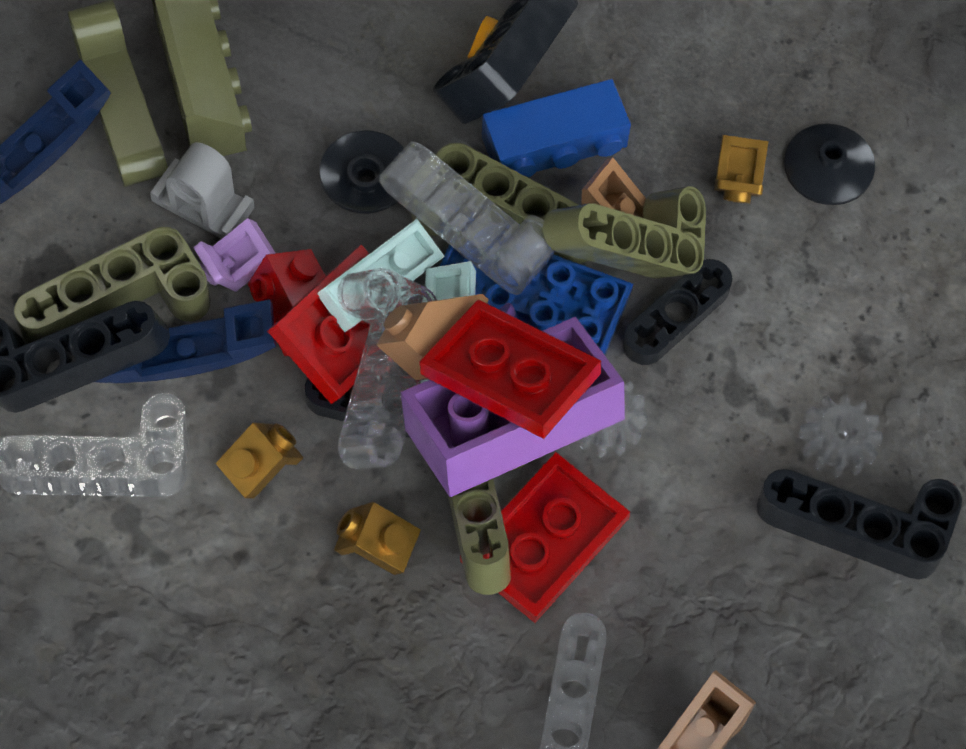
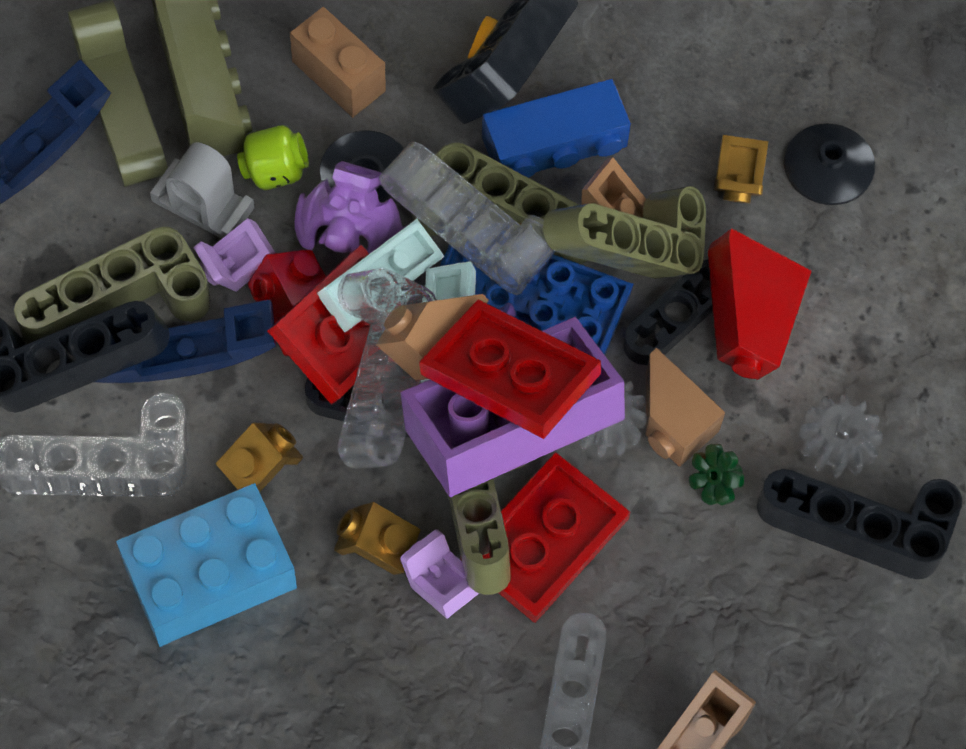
(207, 564): none -> dark azure brick
(273, 157): none -> lime head
(338, 61): none -> medium nougat brick
(348, 210): none -> medium lavender animal
(437, 574): none -> lavender bracket
(677, 411): none -> medium nougat slope
(717, 475): none -> dark green plant
(753, 302): none -> red slope

